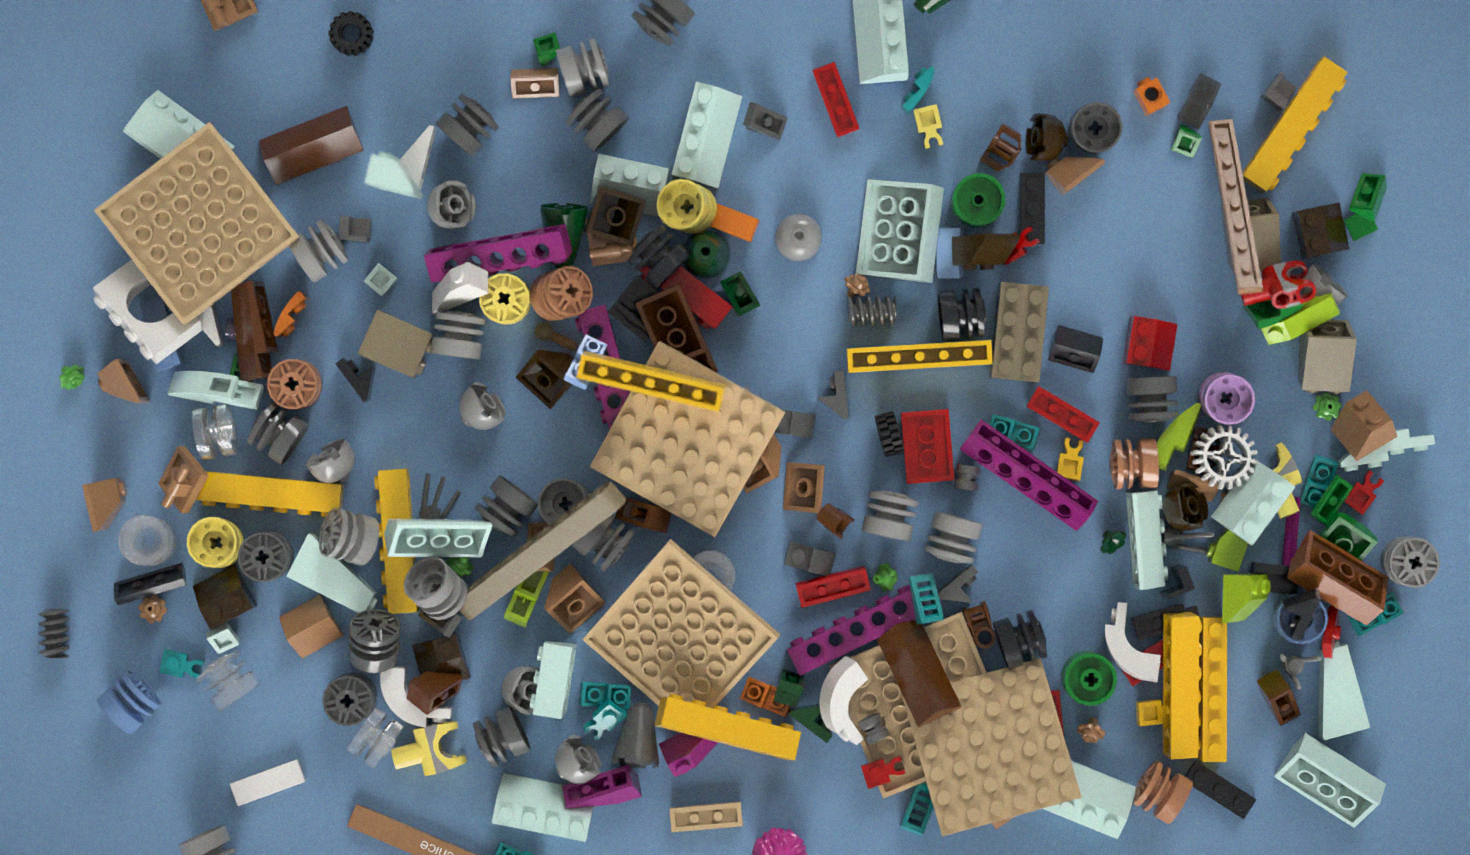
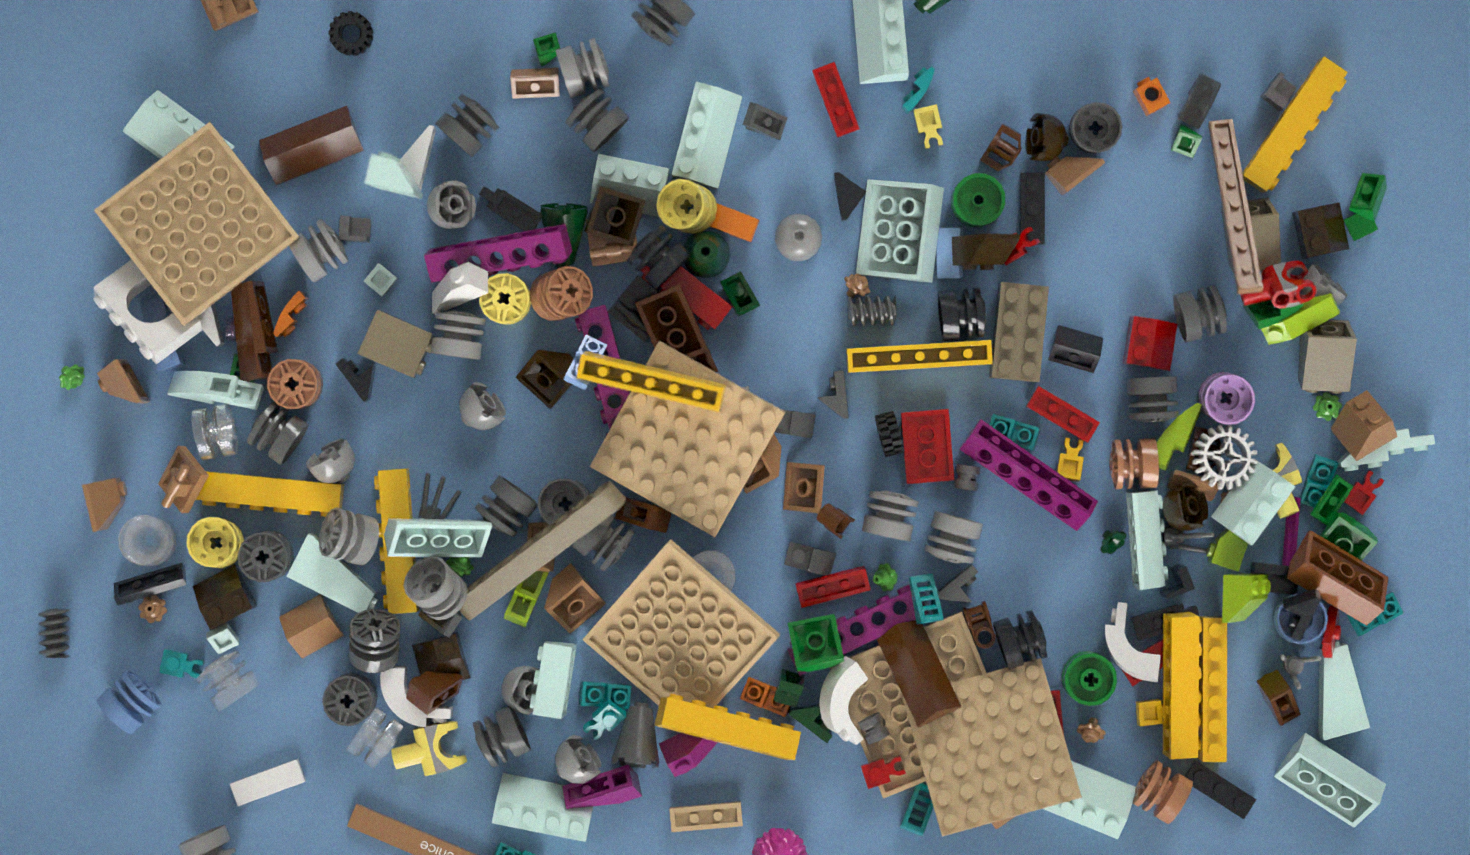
(511, 209): none -> black hinge
(545, 332): clear orange bar -> none
(816, 643): none -> green slope
(847, 194): none -> black slope
(1204, 312): none -> dark grey wheel
(1396, 561): light grey wheel -> none

